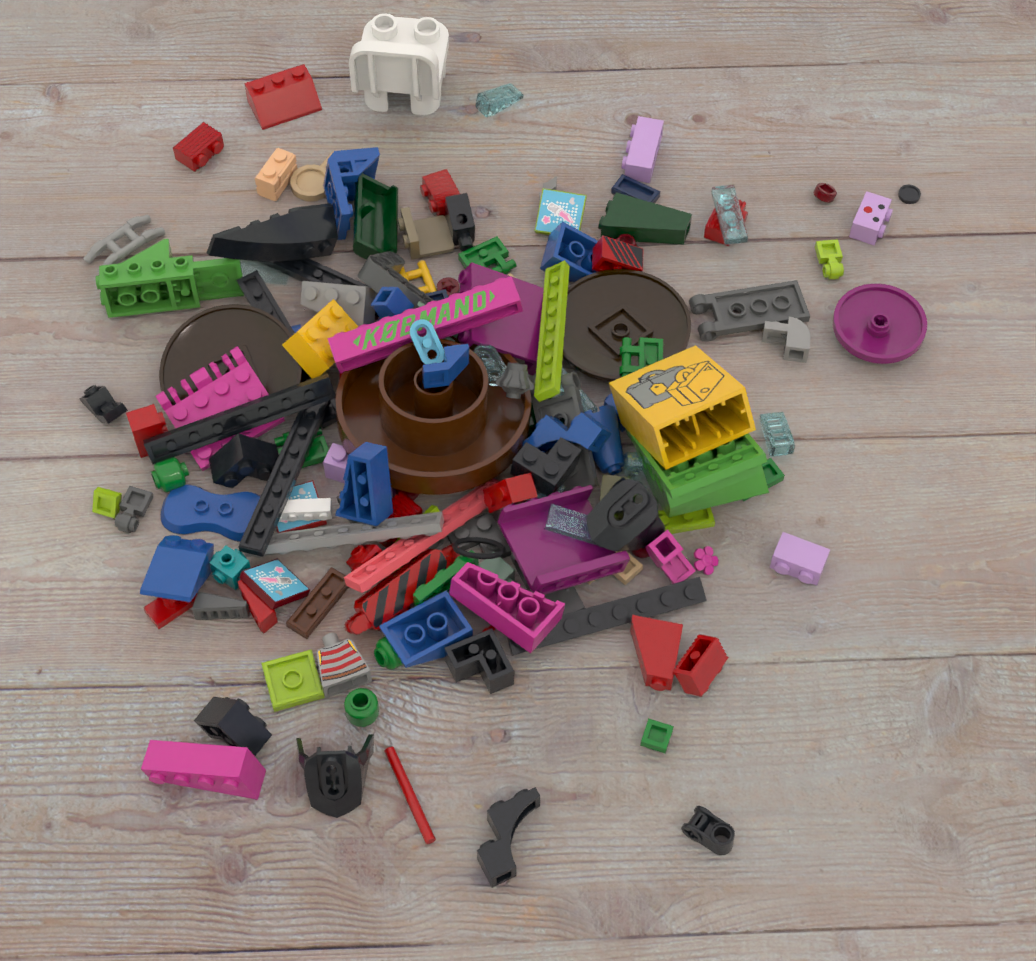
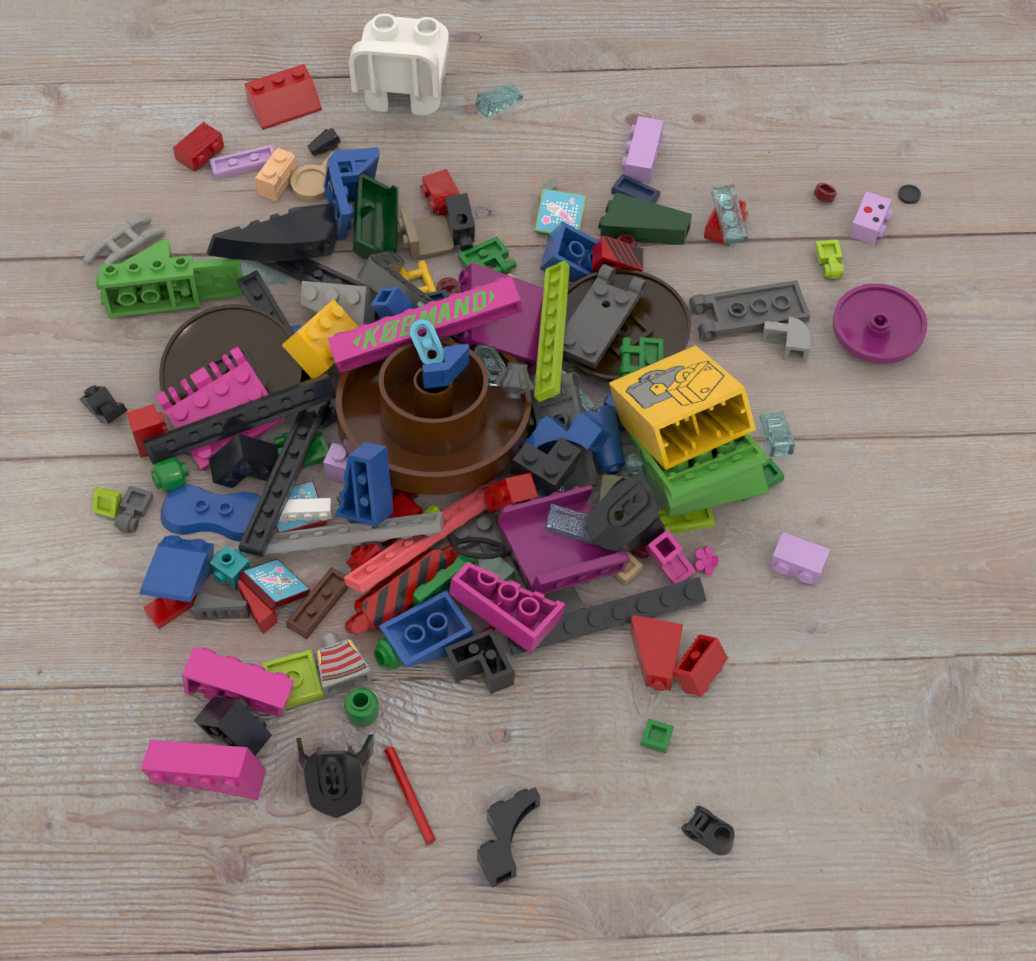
(230, 678): none -> dark pink wedge
(240, 162): none -> lavender tile
(324, 142): none -> black cone
(595, 327): none -> dark grey hinge

